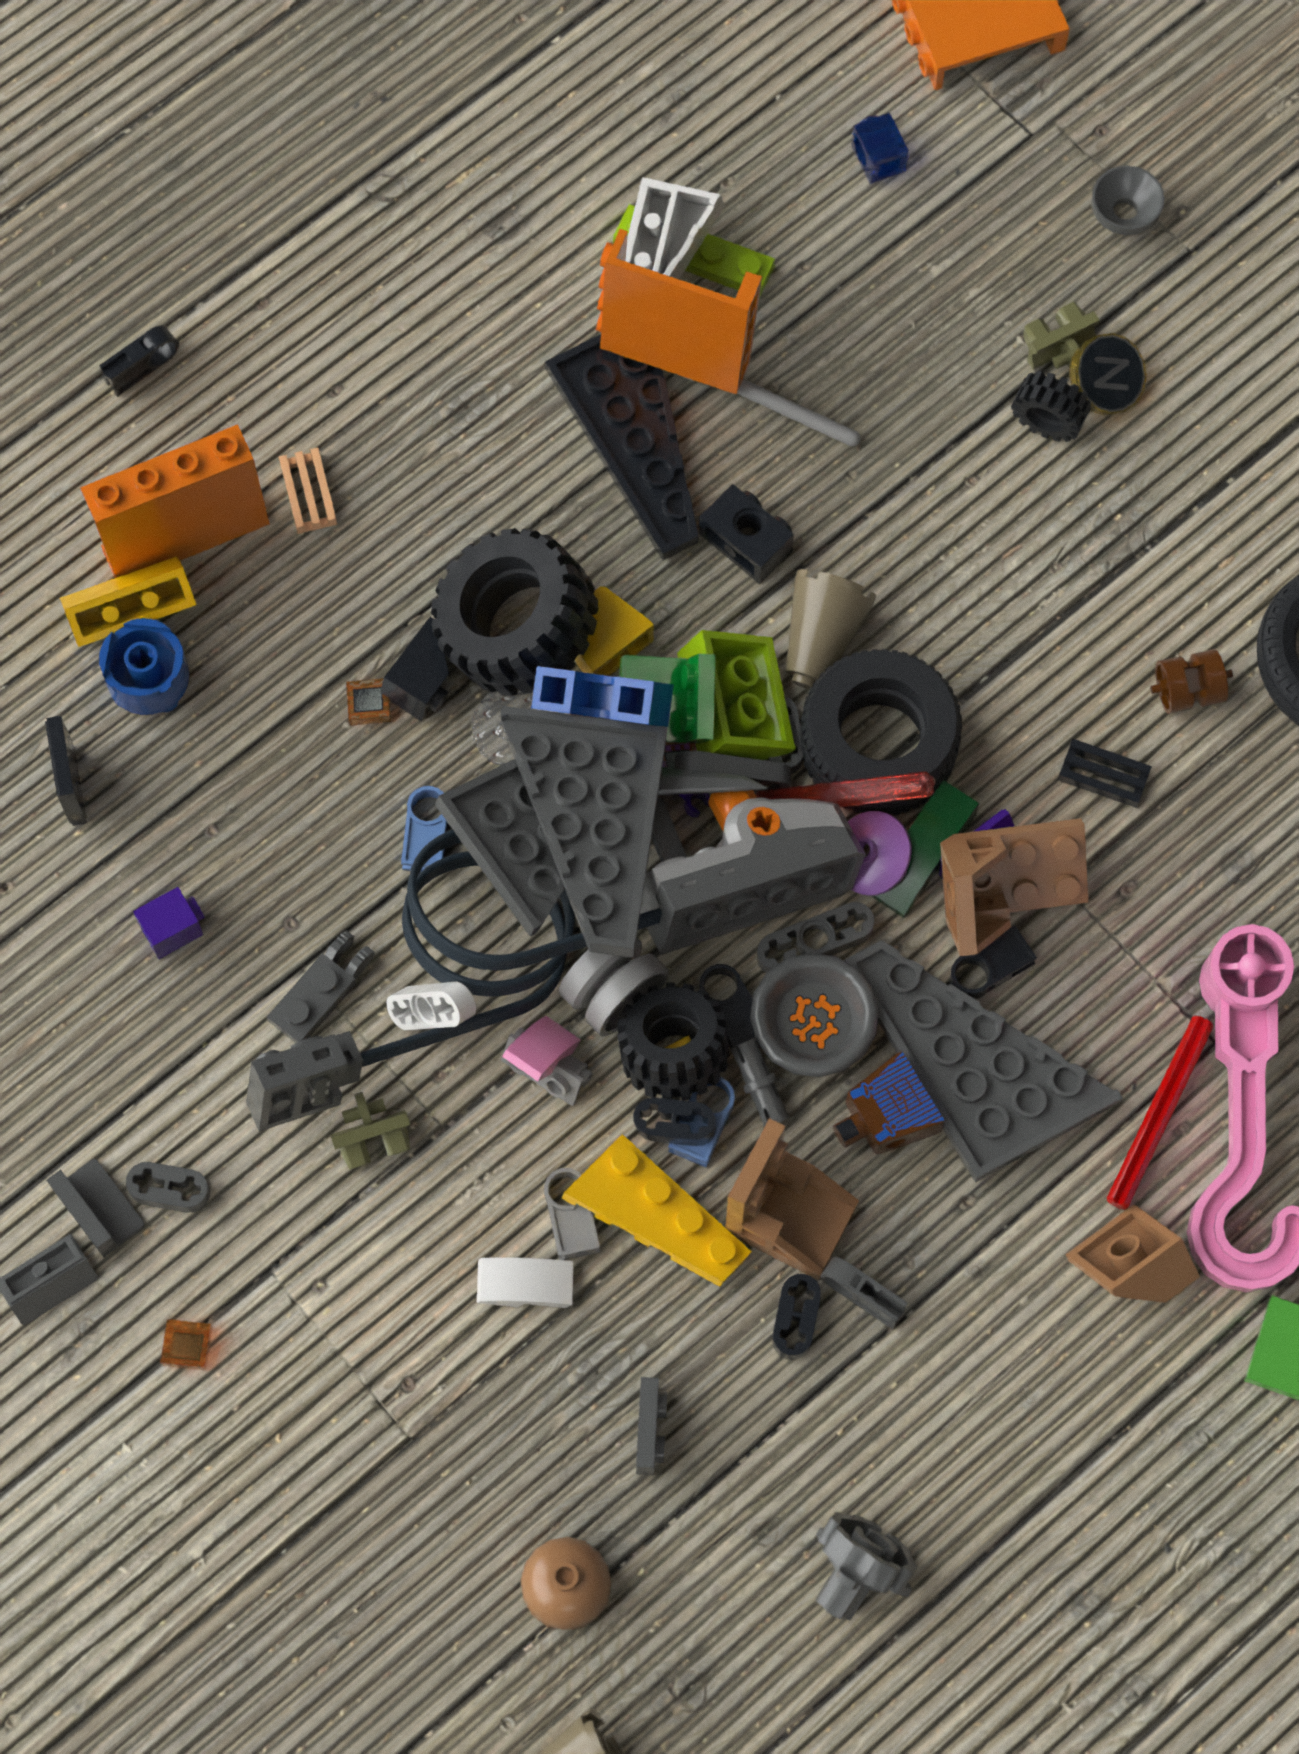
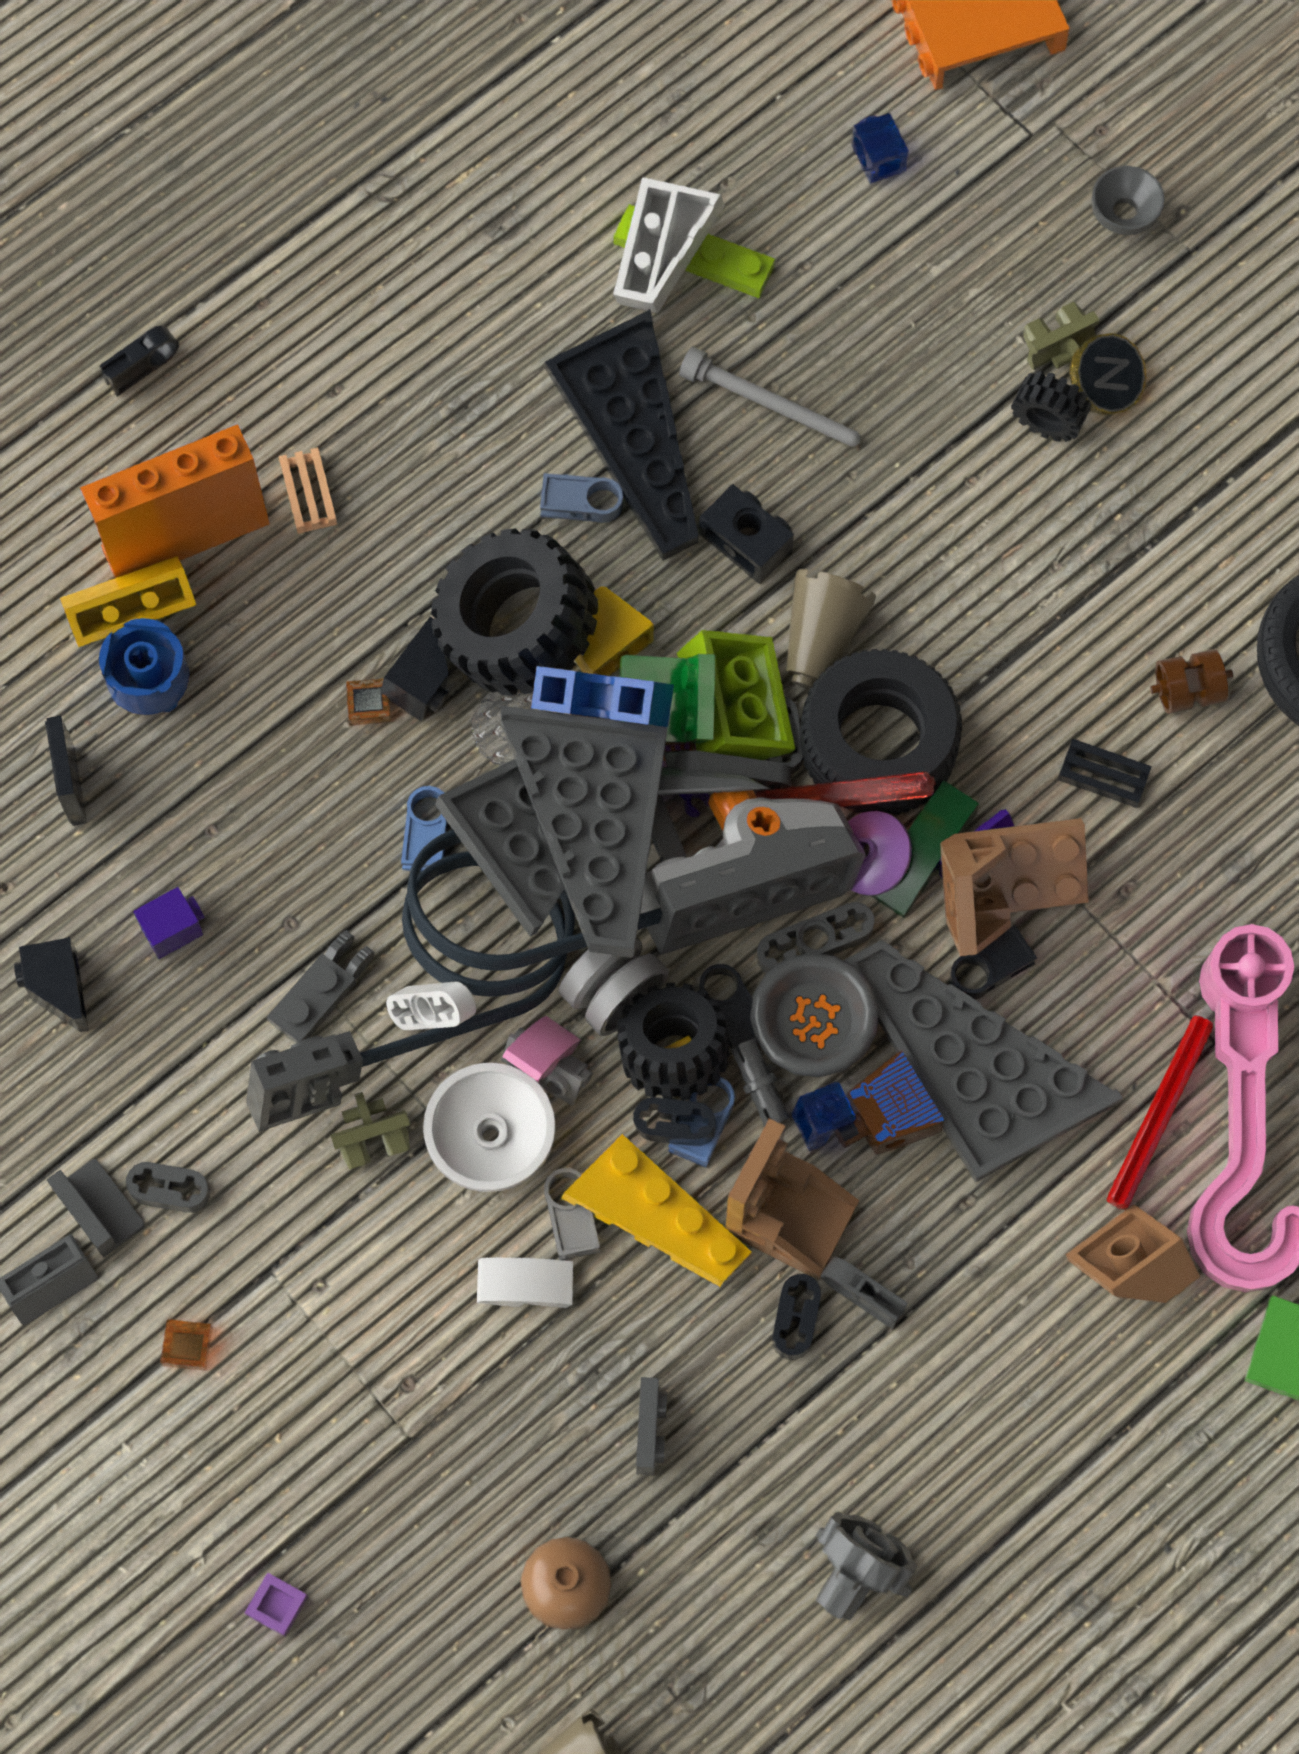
(54, 980): none -> black slope
(276, 1604): none -> medium lavender tile
(481, 1100): none -> white dish
(568, 498): none -> sand blue piece
(675, 321): orange panel -> none
(822, 1113): none -> clear blue bracket

